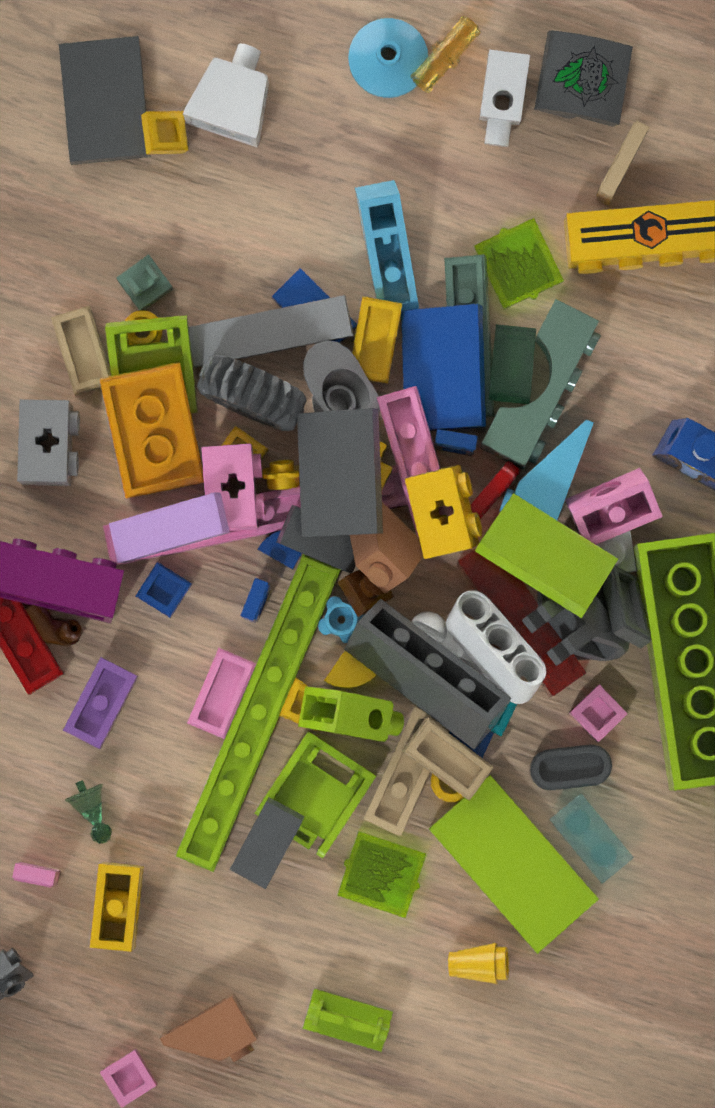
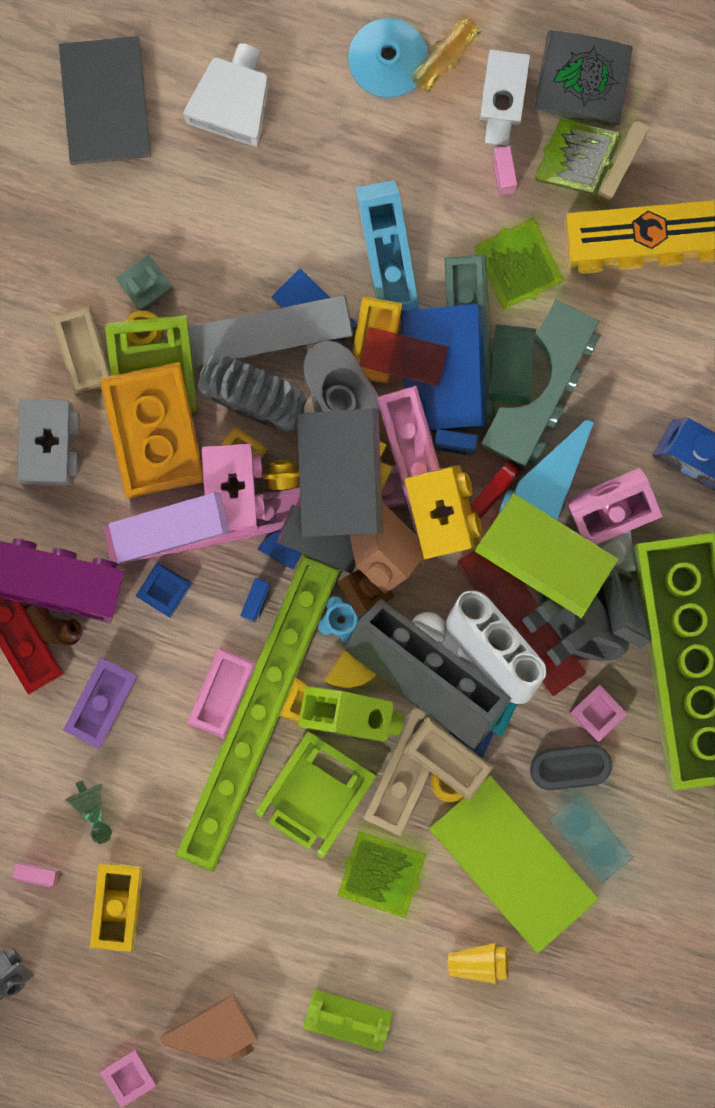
(164, 132): yellow tile -> none
(267, 843): dark grey tile -> none
(404, 356): none -> clear red tile
(504, 171): none -> bright pink tile
(578, 157): none -> piece

